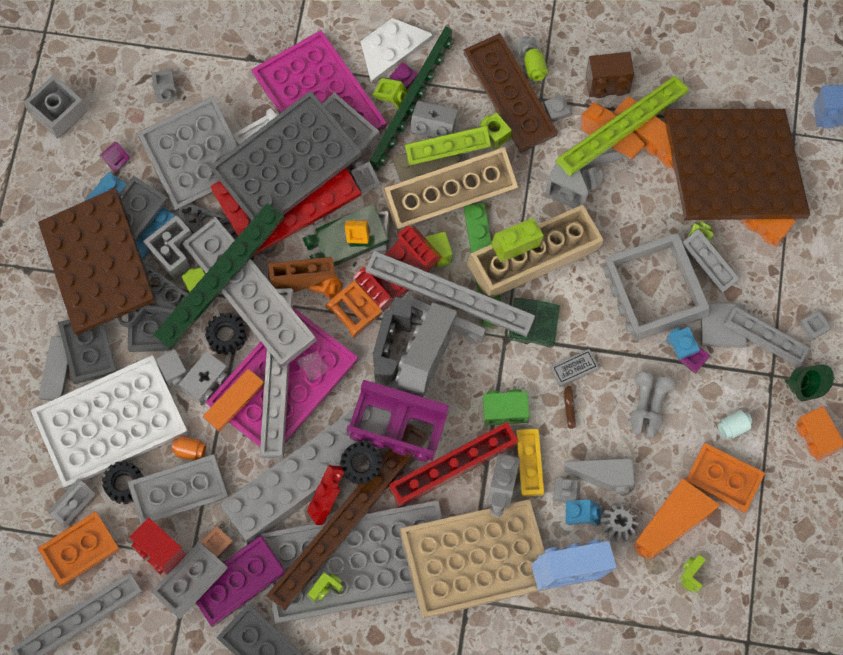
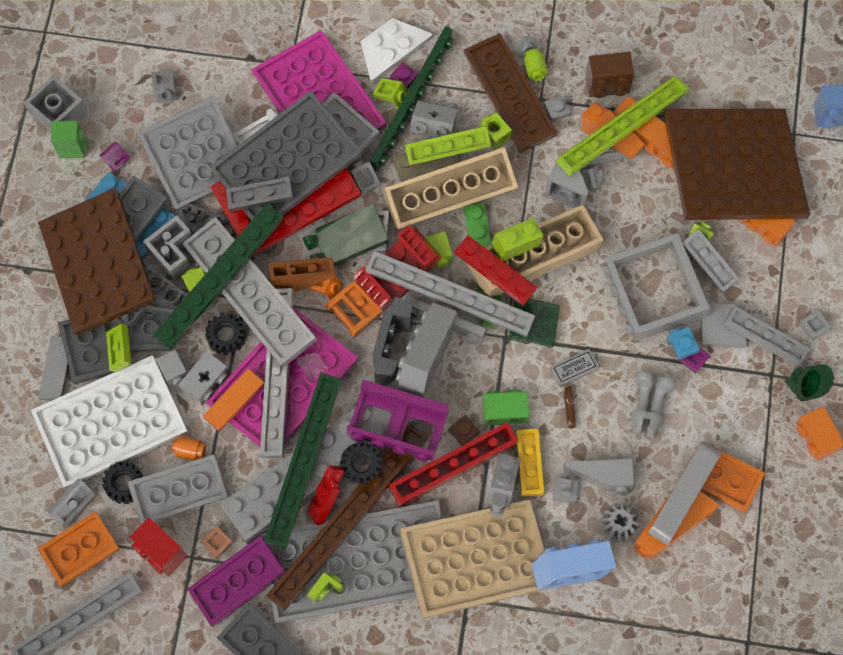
(68, 139): none -> bright green brick
(118, 348): none -> lime plate
(189, 580): light grey plate -> none
(259, 194): none -> flat silver plate
(303, 461): none -> dark green plate
(357, 231): light orange tile -> none
(463, 430): none -> reddish brown plate
(495, 270): none -> red plate
(583, 512): dark azure bracket -> none
(684, 493): none -> light grey beam
(691, 568): lime bracket -> none
(735, 424): light aqua brick -> none

